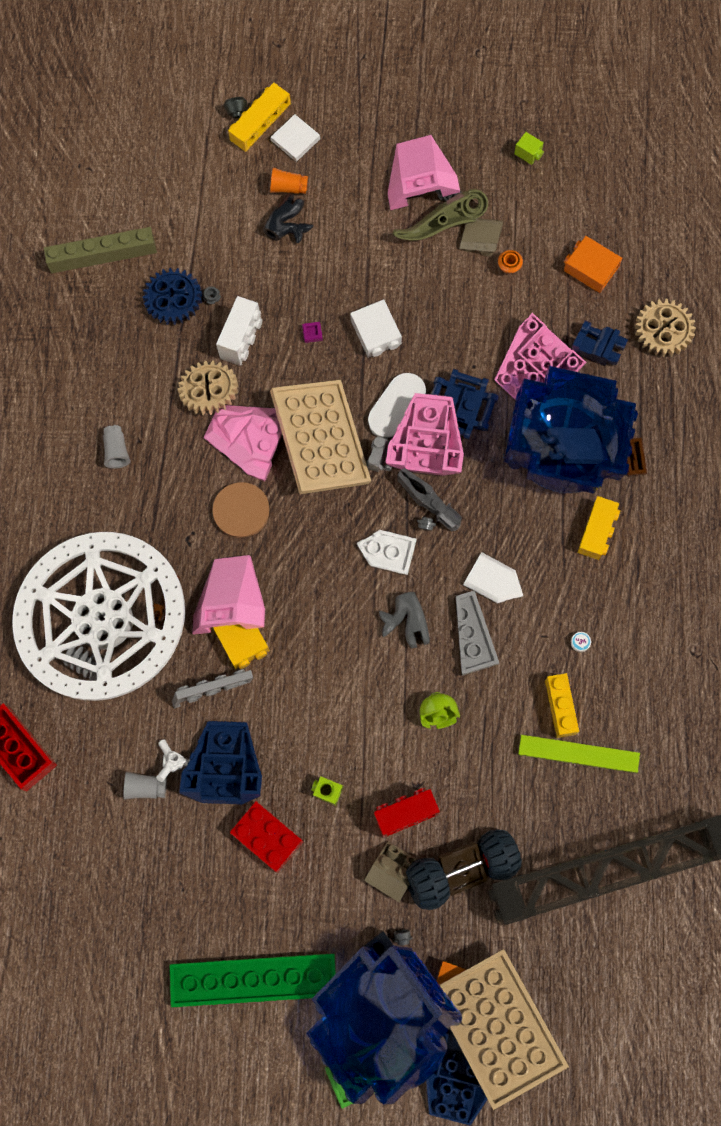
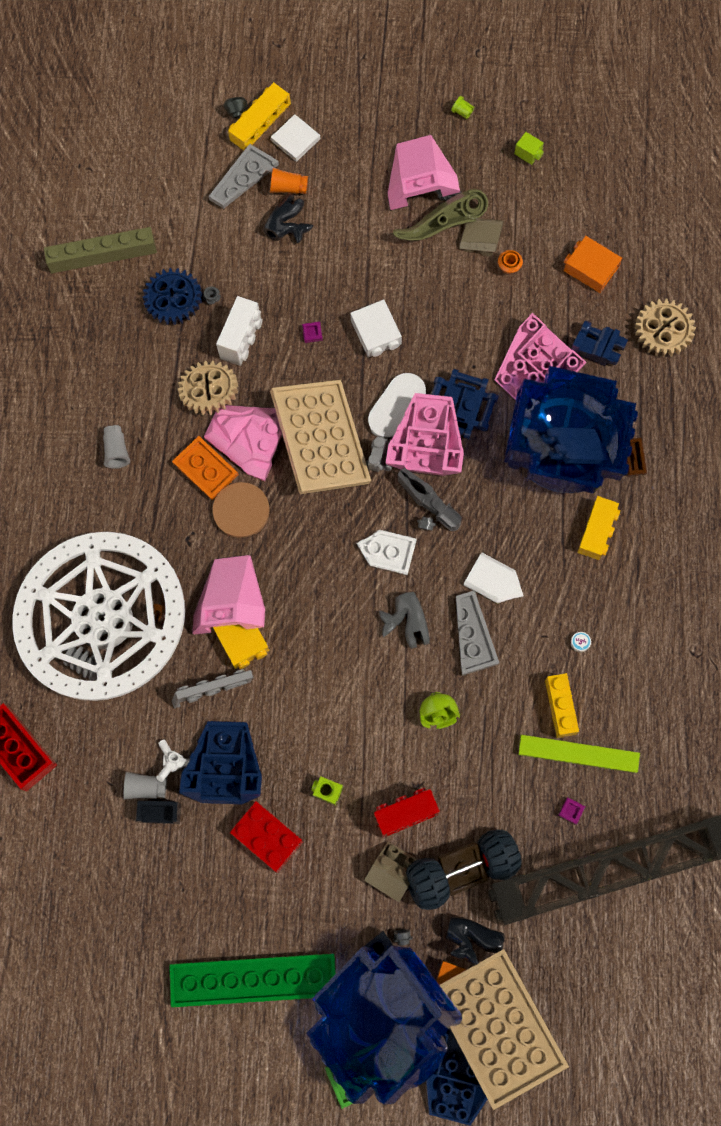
(158, 812): none -> black panel
(205, 467): none -> orange plate
(244, 173): none -> light grey wing
(462, 108): none -> lime bush
(462, 929): none -> black piece
(571, 811): none -> magenta tile

